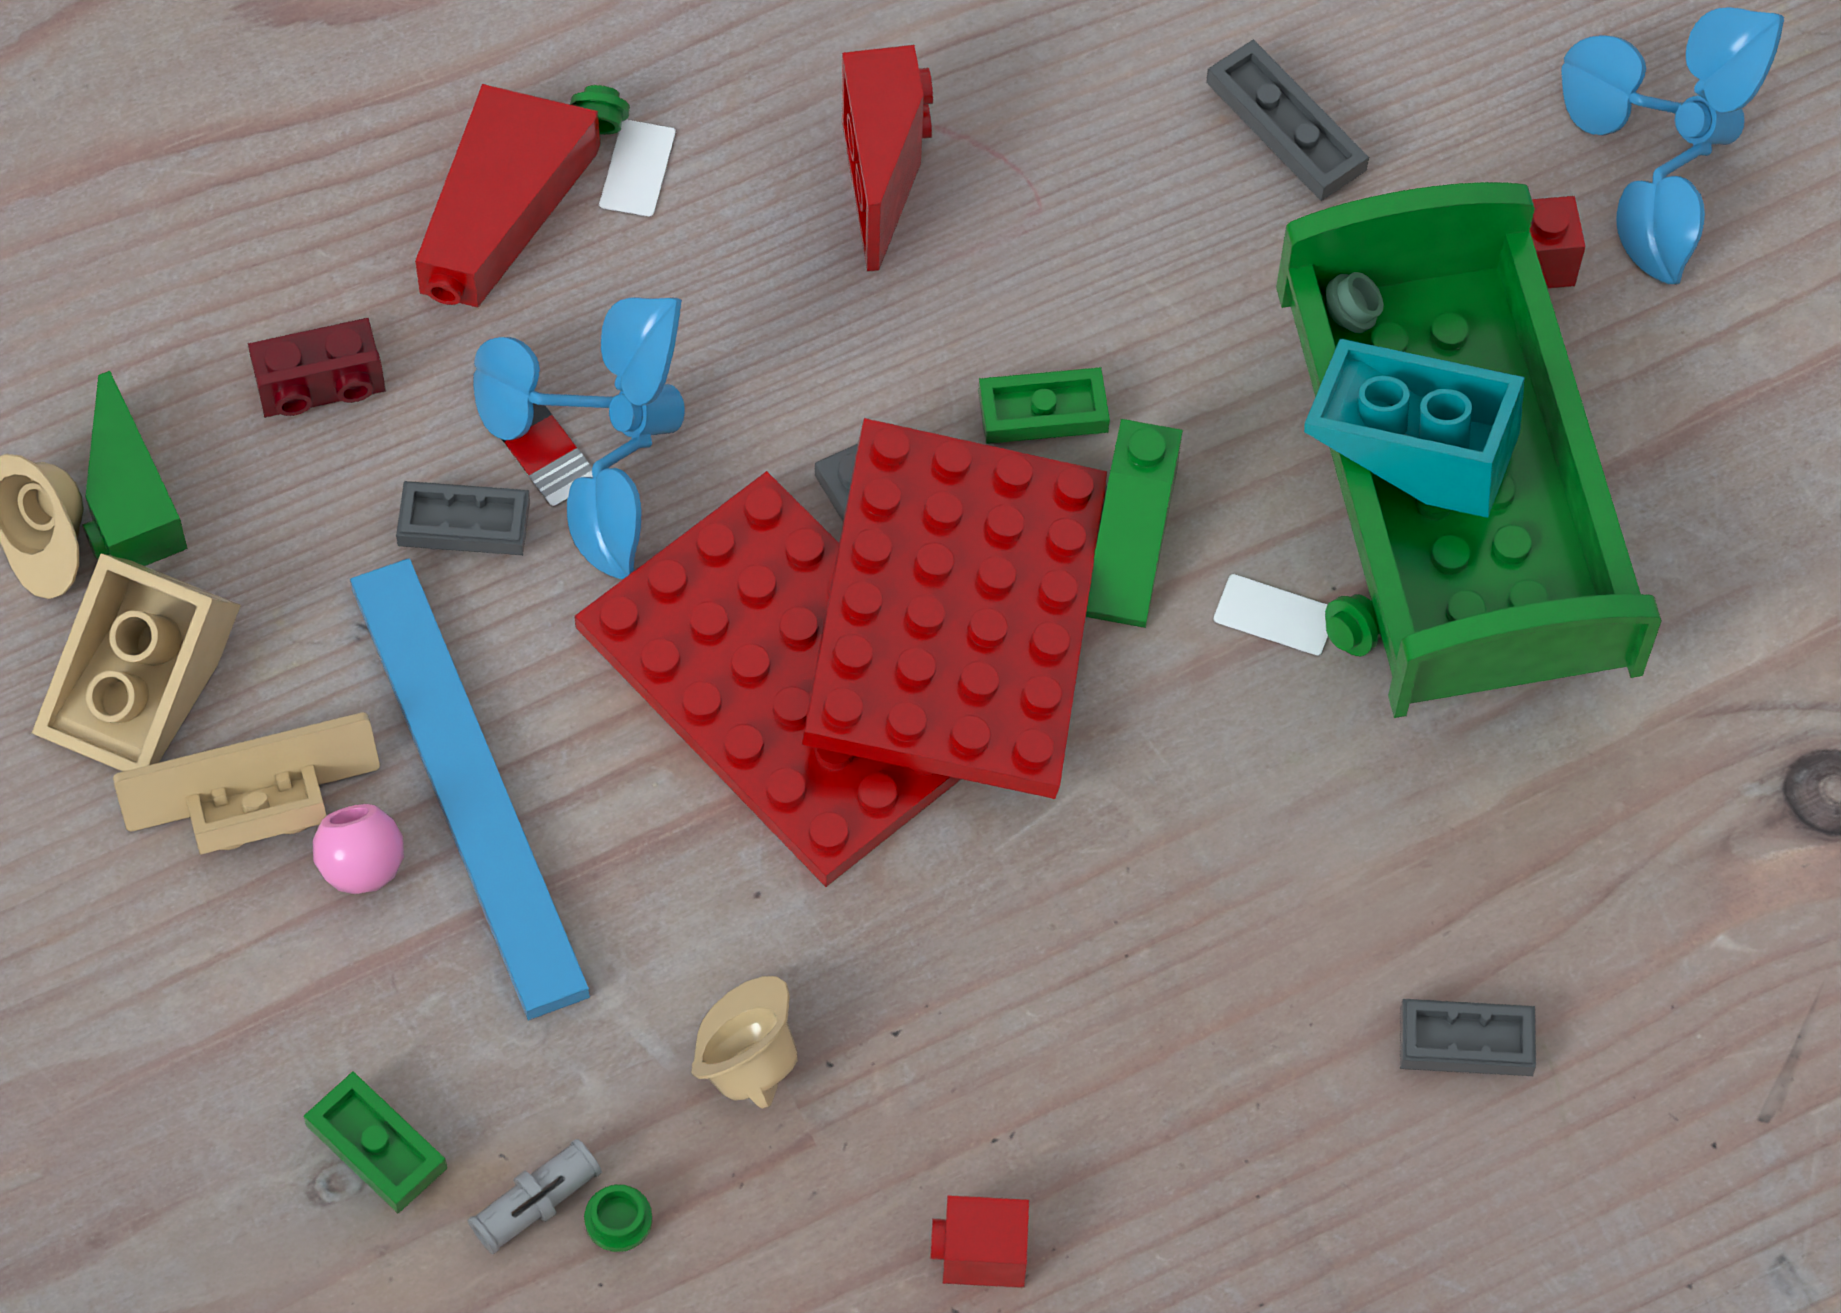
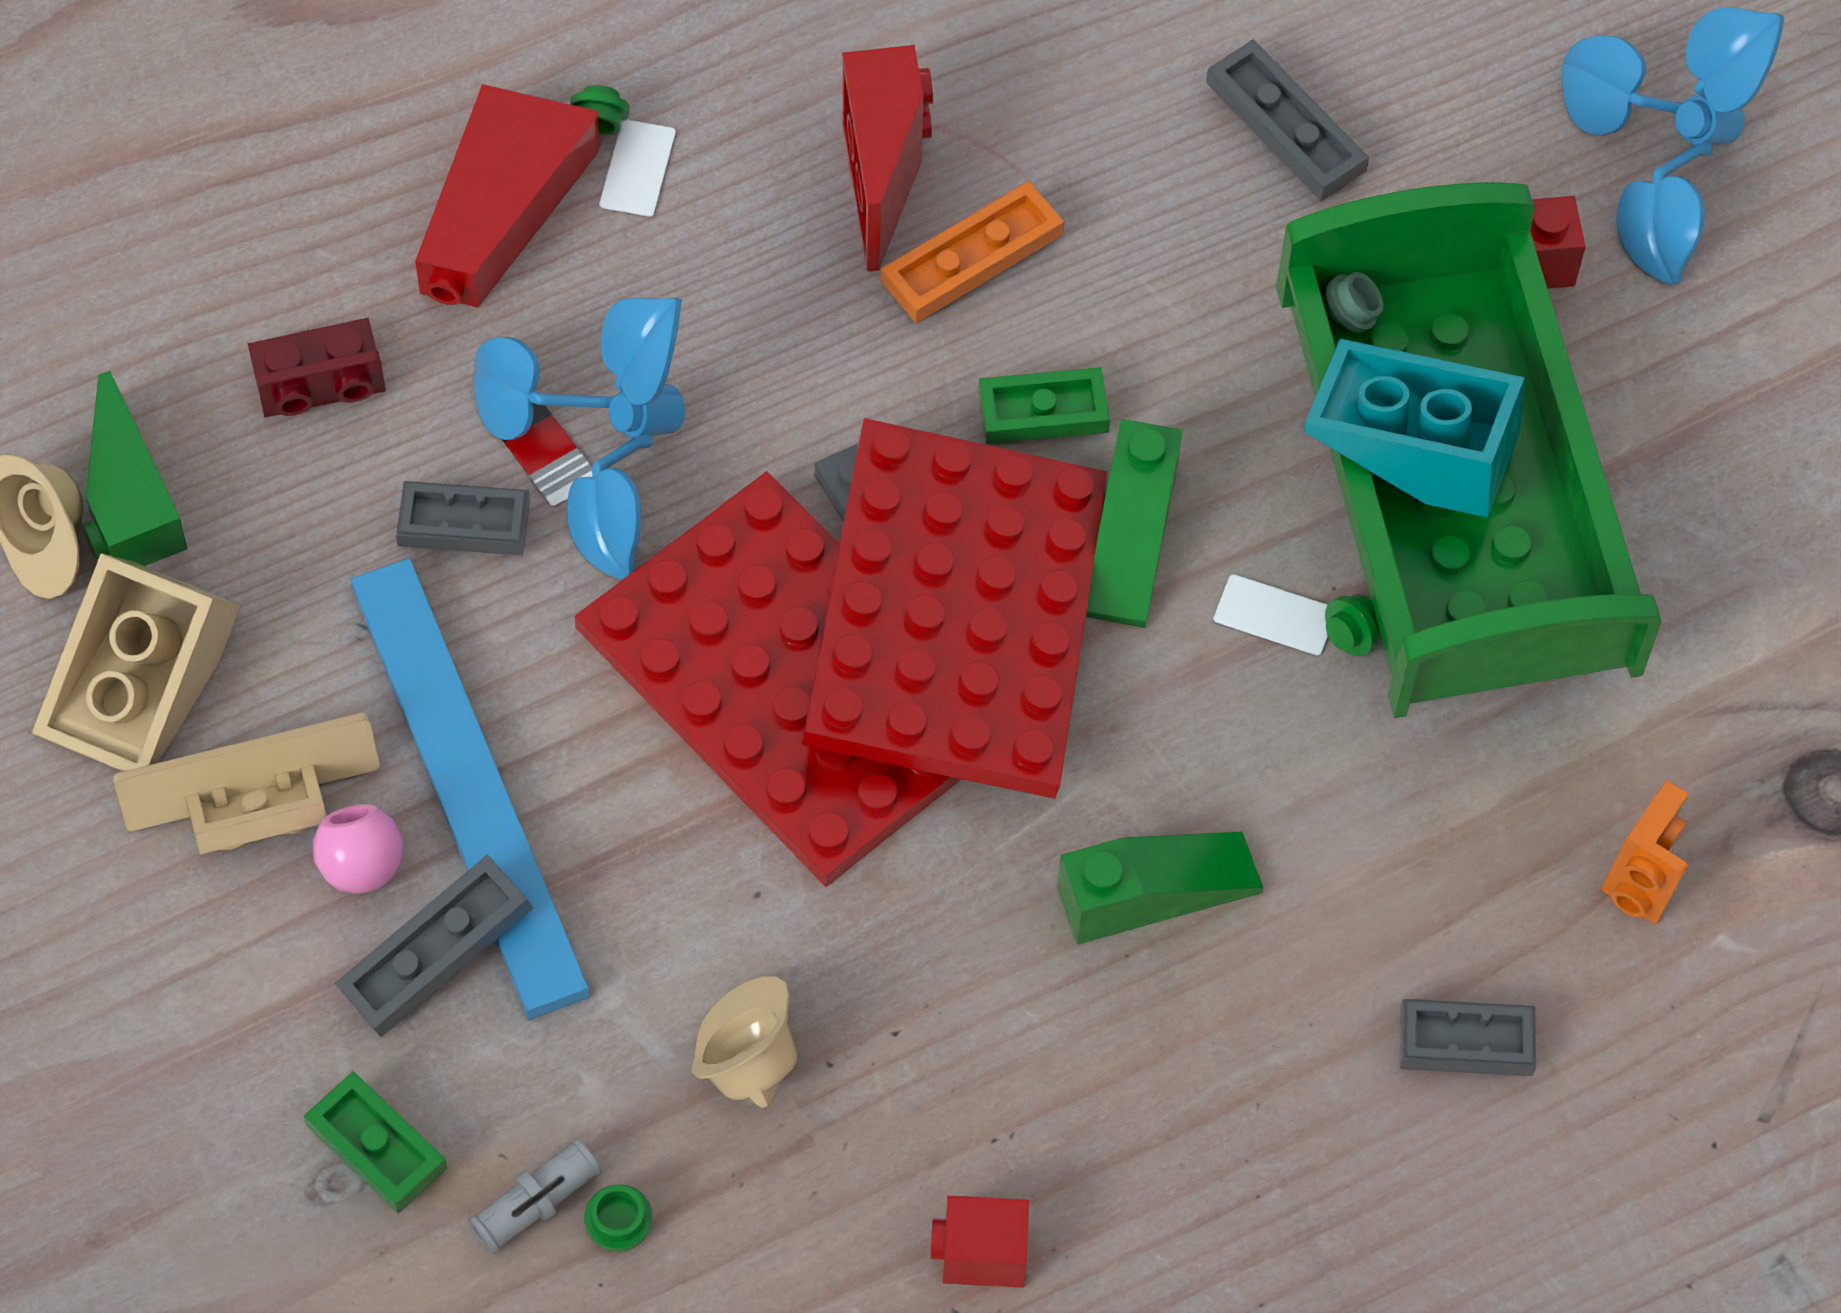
(434, 945): none -> dark grey plate
(972, 252): none -> orange plate
(1152, 880): none -> green slope
(1646, 868): none -> orange bracket

